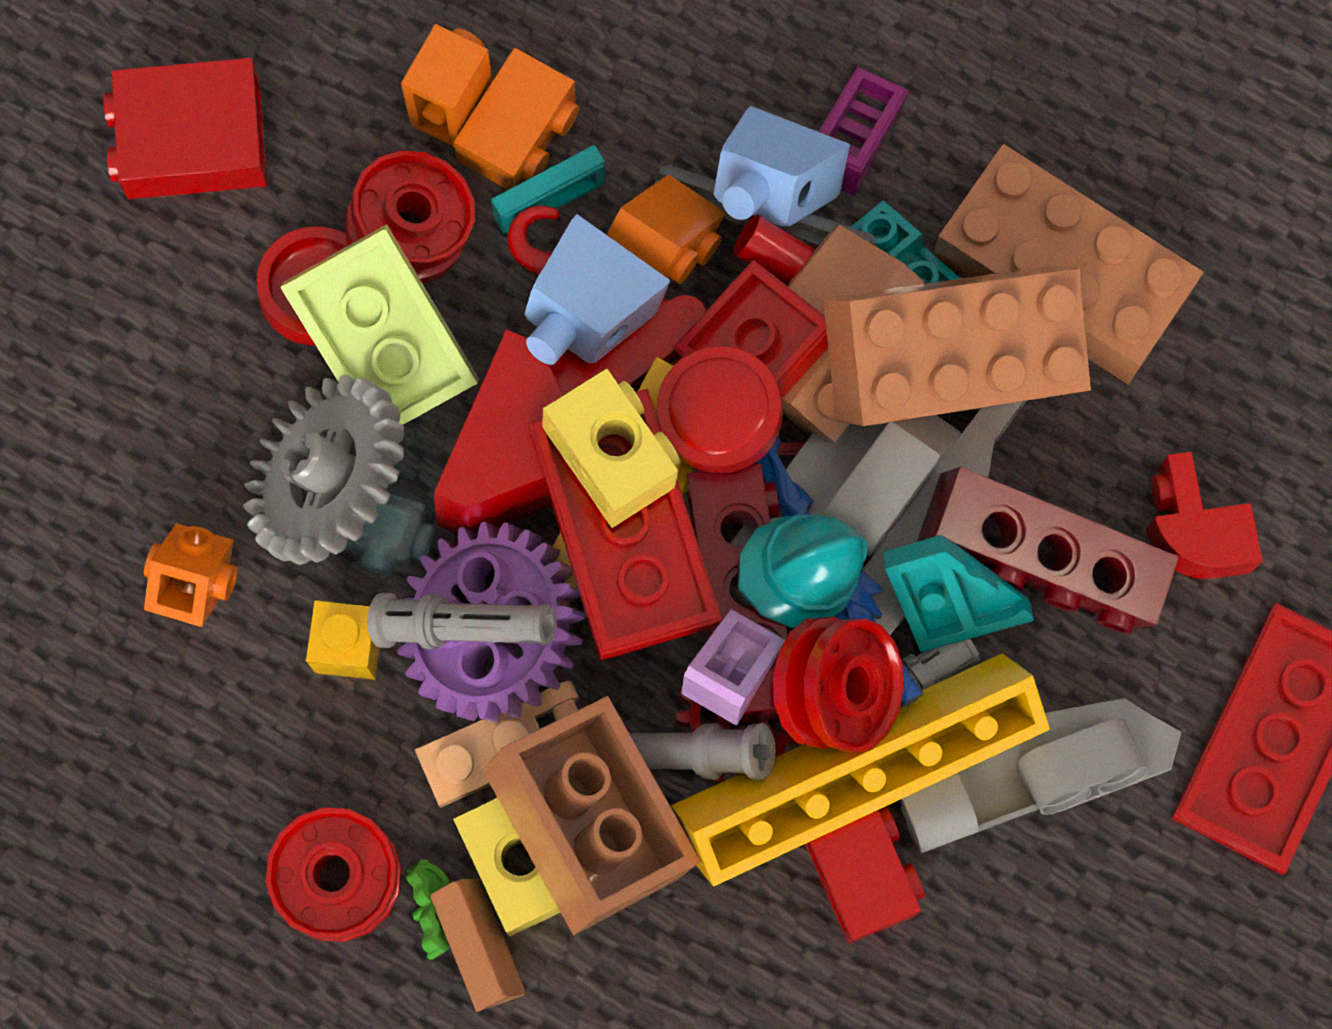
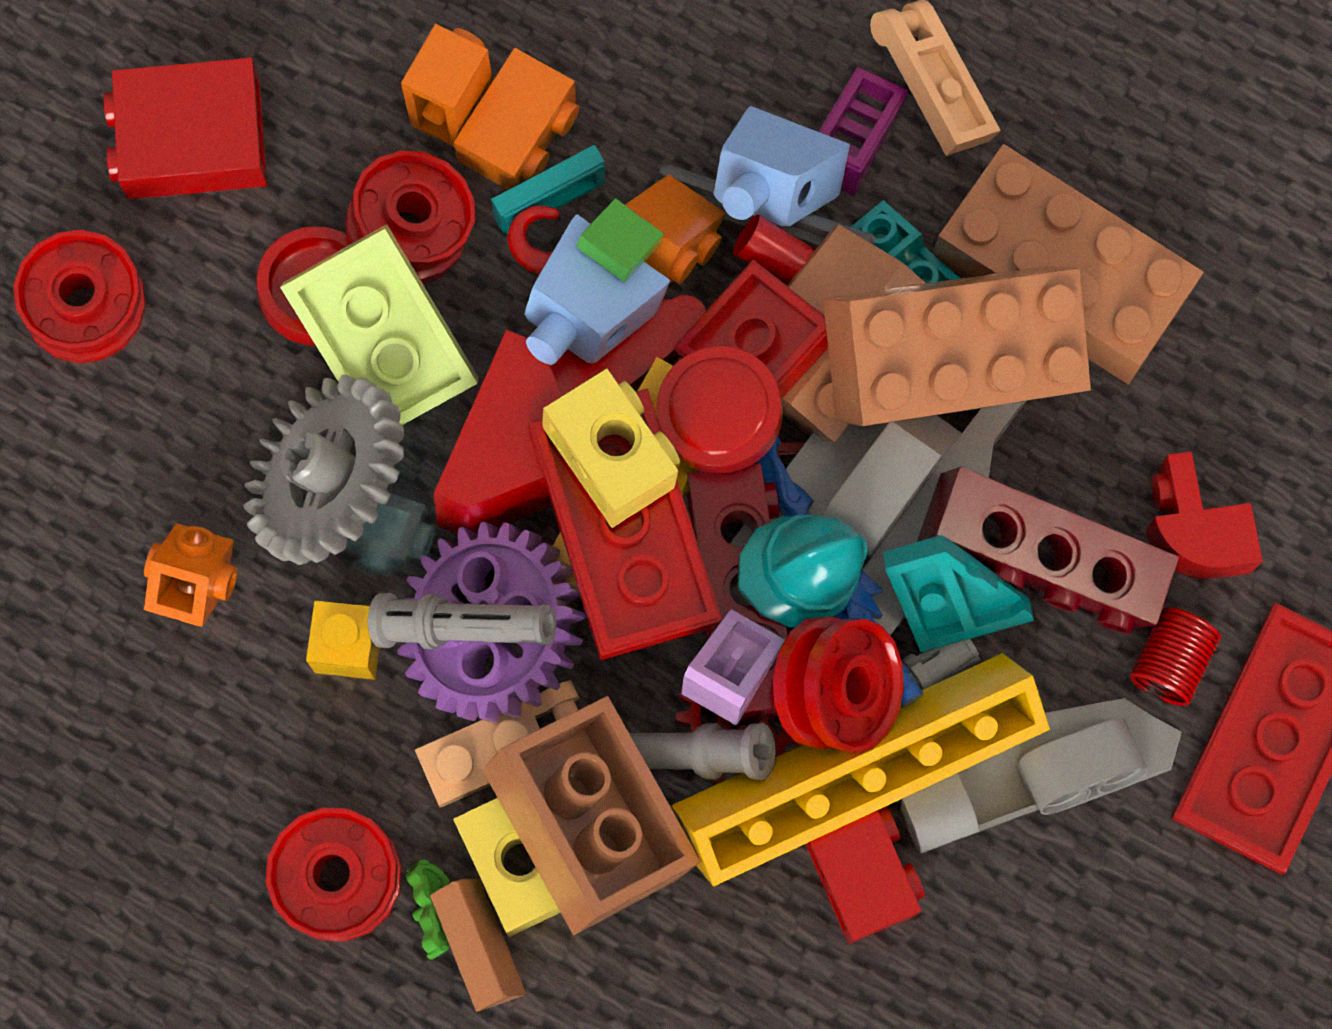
(76, 262): none -> red wheel
(620, 240): none -> bright green tile
(935, 76): none -> light nougat plate
(1176, 655): none -> red piece

